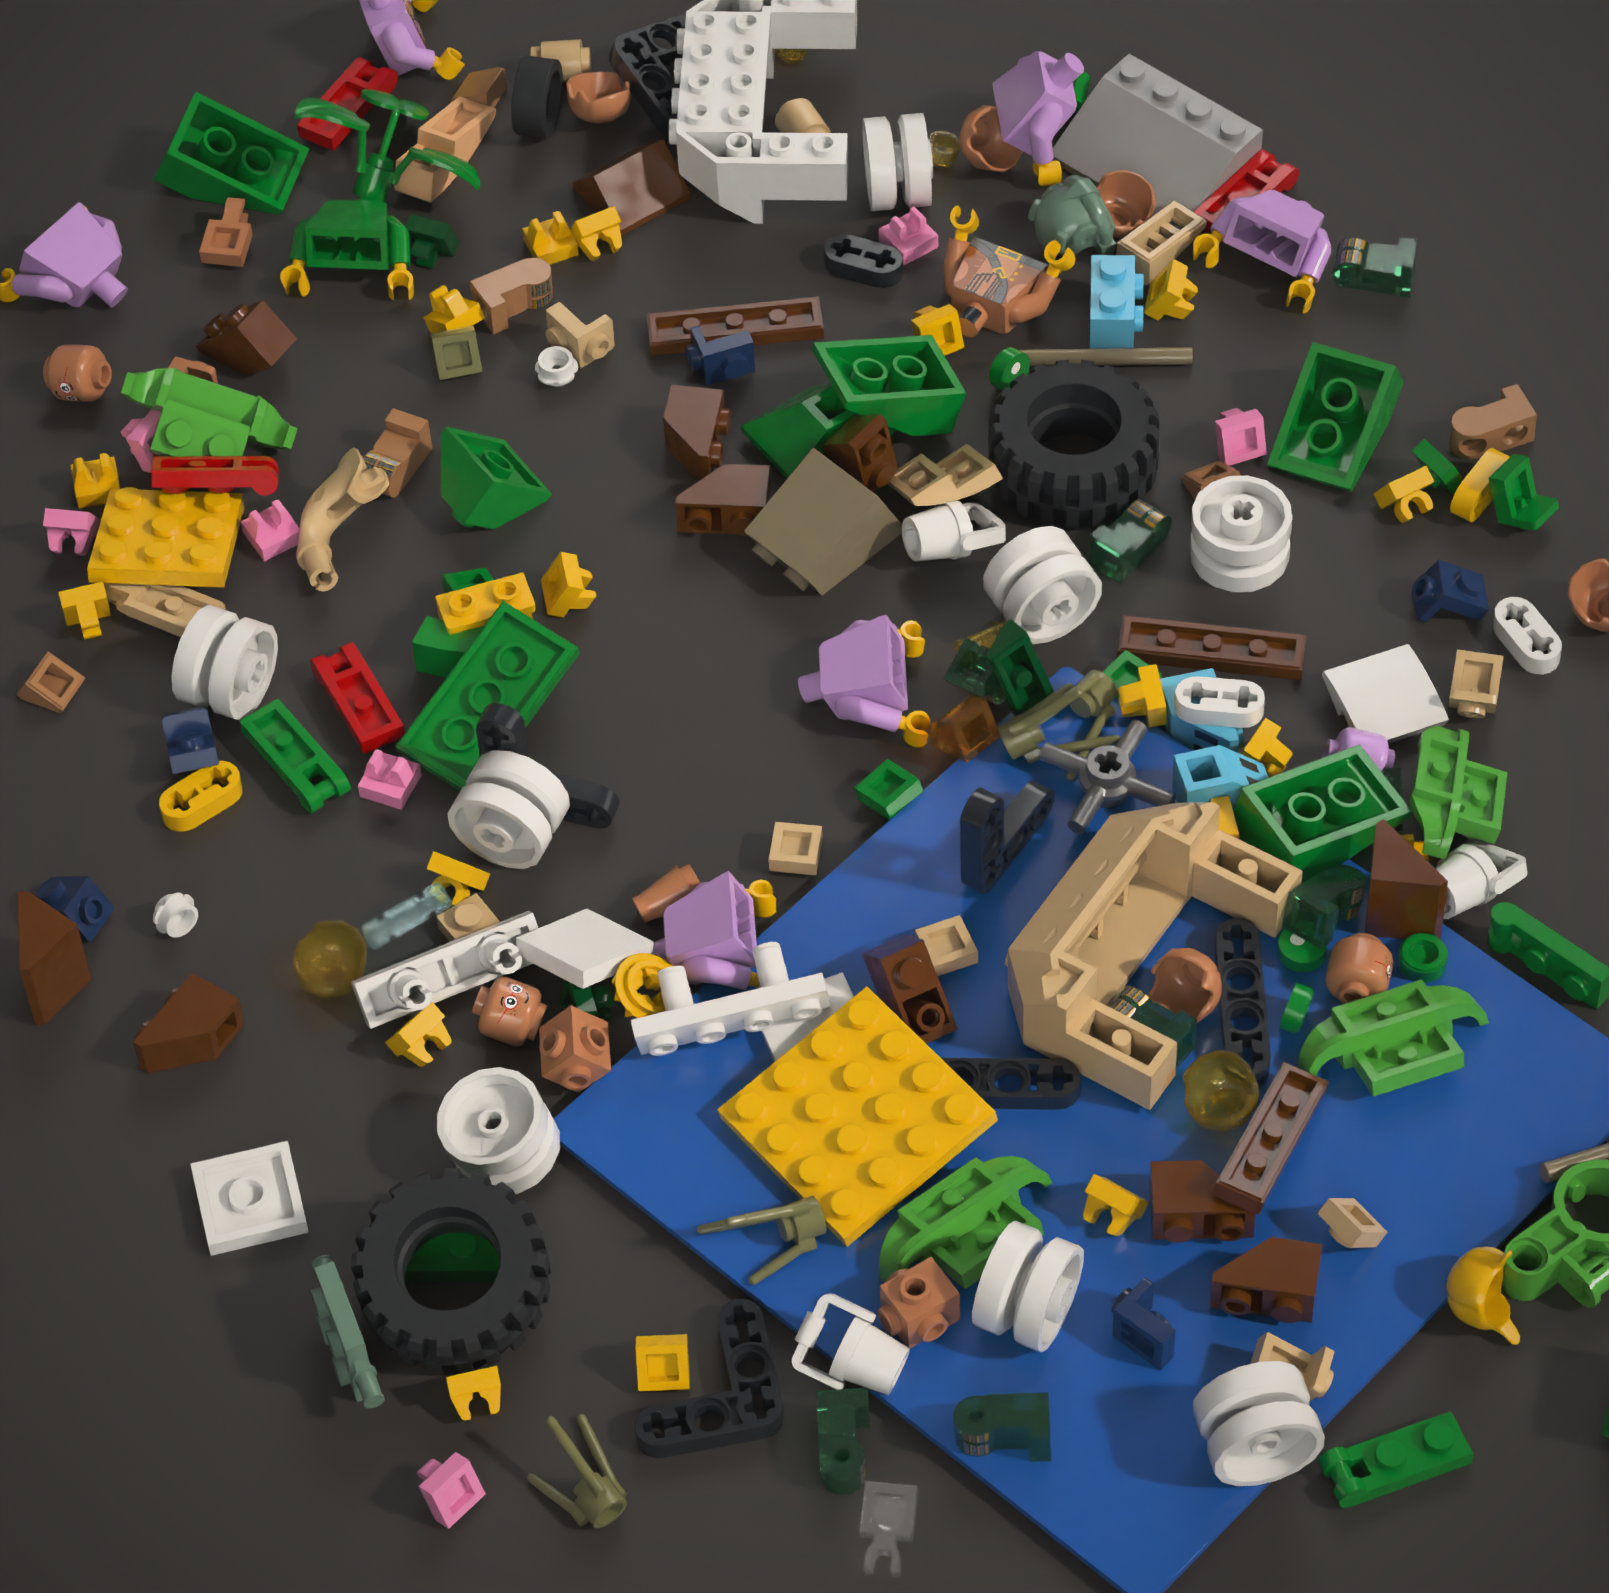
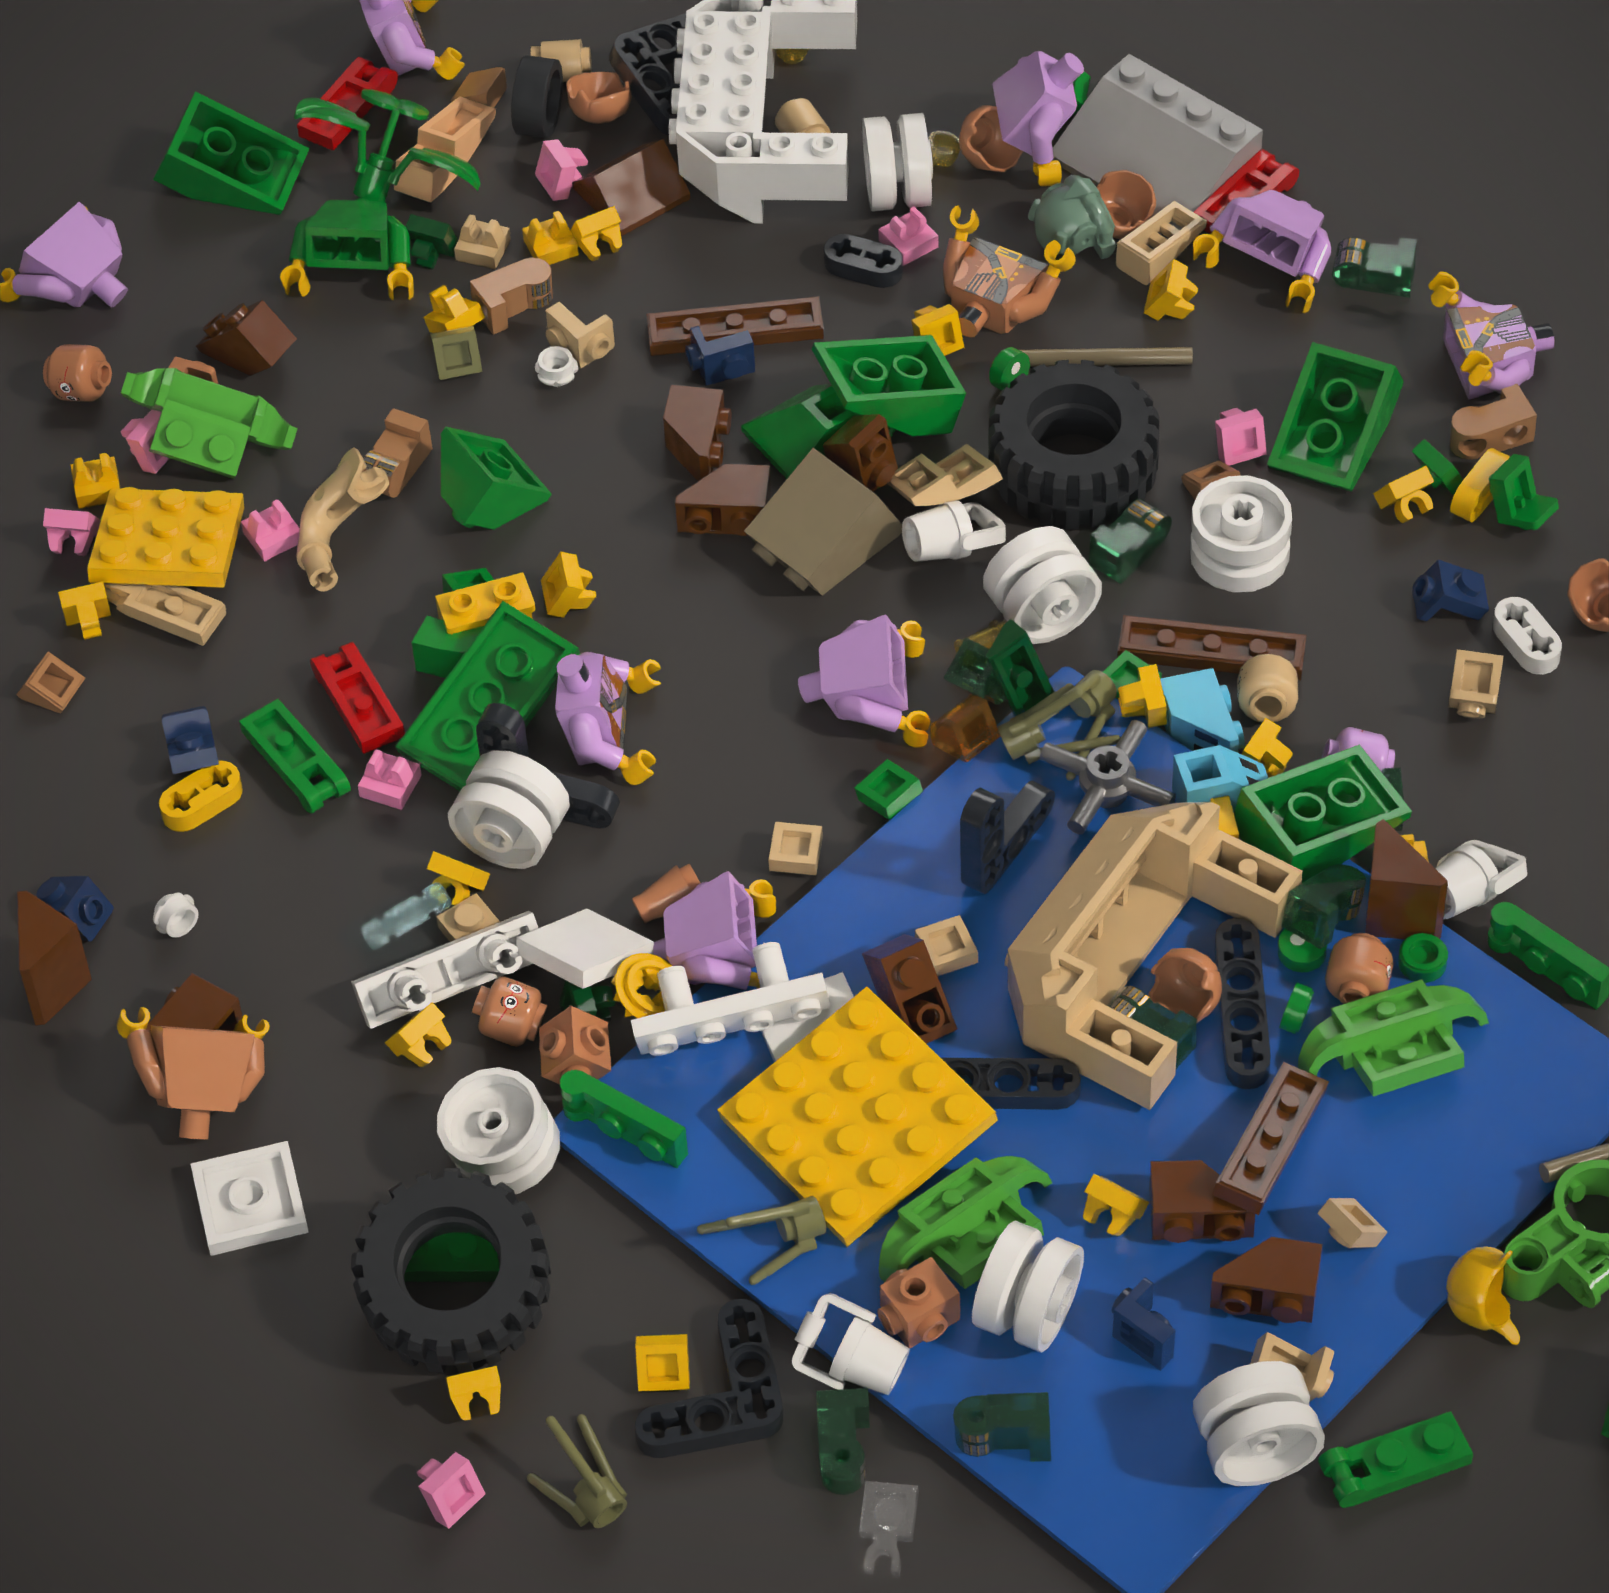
(196, 1067): none -> nougat torso
(215, 473): red plate -> none
(224, 662): white wheel -> none
(227, 239): nougat plate -> none
(330, 958): clear yellow hair -> none
(343, 1334): sand green plate -> none
(482, 242): none -> tan tile
(558, 169): none -> bright pink tile
(593, 710): none -> lavender torso
(623, 1117): none -> green plate
(1113, 301): medium azure brick -> none
(1219, 702): white beam -> none
(1220, 1091): clear yellow hair -> none
(1267, 688): none -> tan head
(1386, 694): white slope -> none
(1454, 792): bright green plate -> none
(1487, 341): none -> torso

